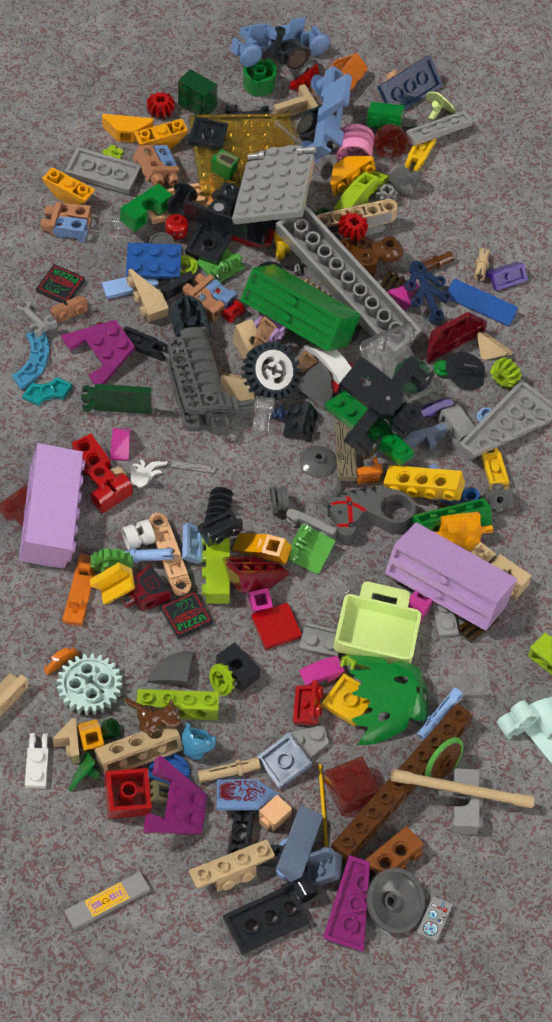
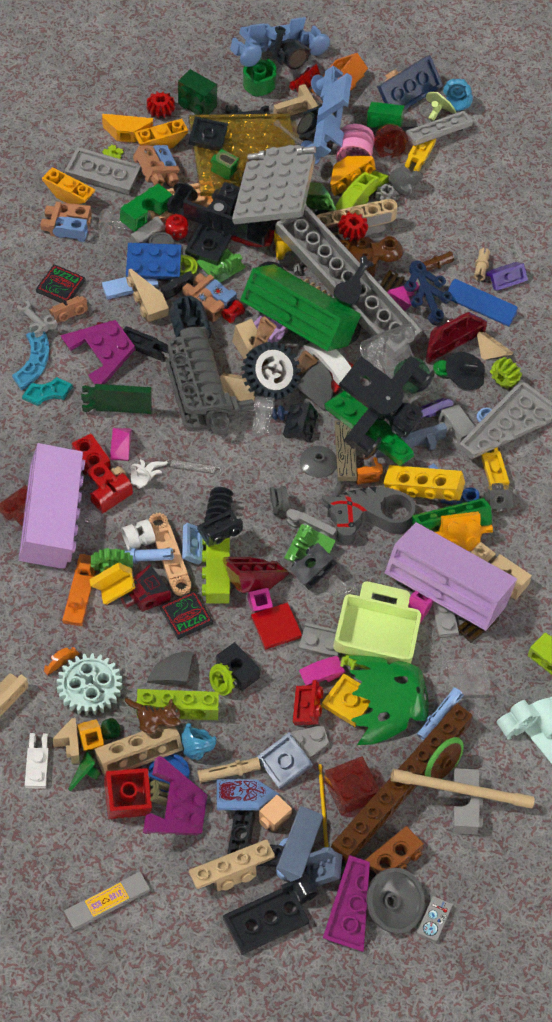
(144, 233): none -> light grey brick
(263, 547): light orange slope -> none
(313, 575): none -> black brick
(319, 198): none -> bright green slope
(350, 291): none -> black piece
(458, 93): none -> dark azure hair

